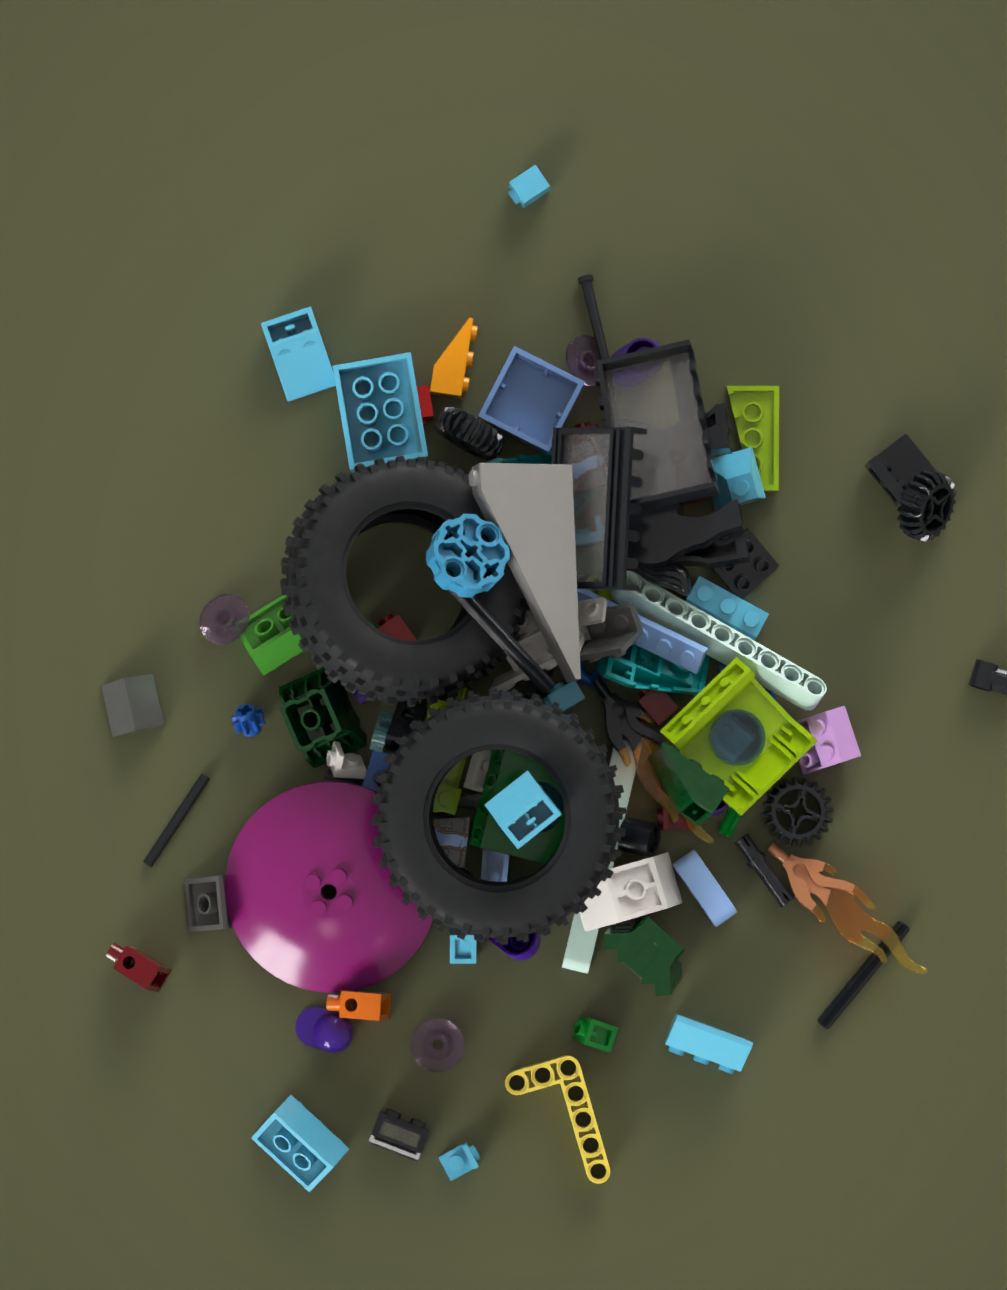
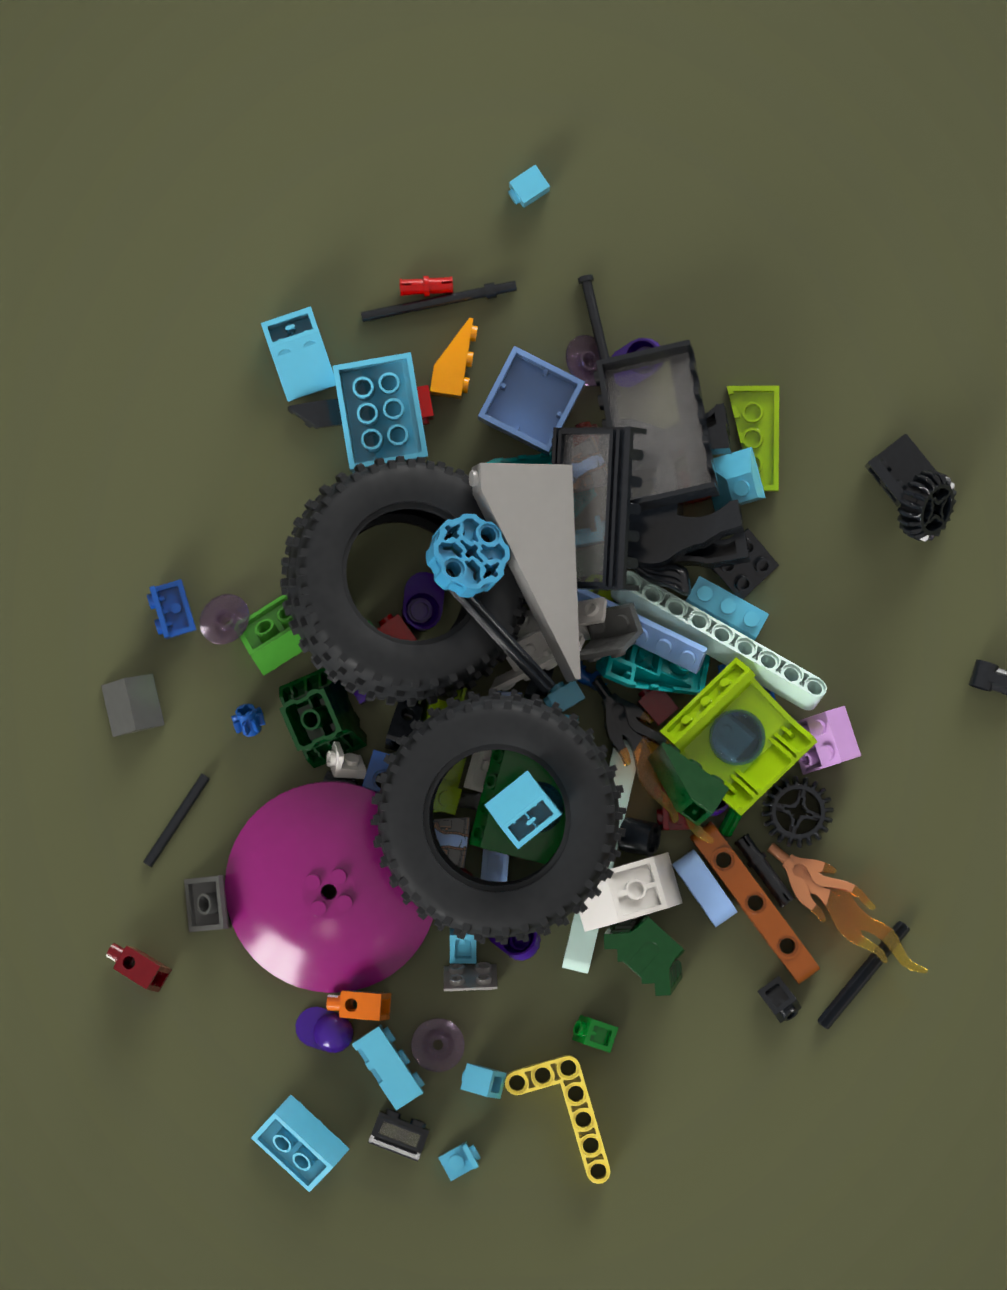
(172, 609): none -> blue bracket
(318, 413): none -> black slope
(380, 731): clear light blue beam -> none
(389, 1066): none -> medium azure wedge
(422, 602): none -> dark purple cap
(426, 286): none -> red pin
(469, 433): black gear -> none
(470, 977): none -> light grey hinge
(483, 1081): none -> medium azure brick
(489, 291): none -> black bar
(707, 1044): medium azure slope -> none
(765, 919): none -> dark orange beam
(780, 1000): none -> black bracket

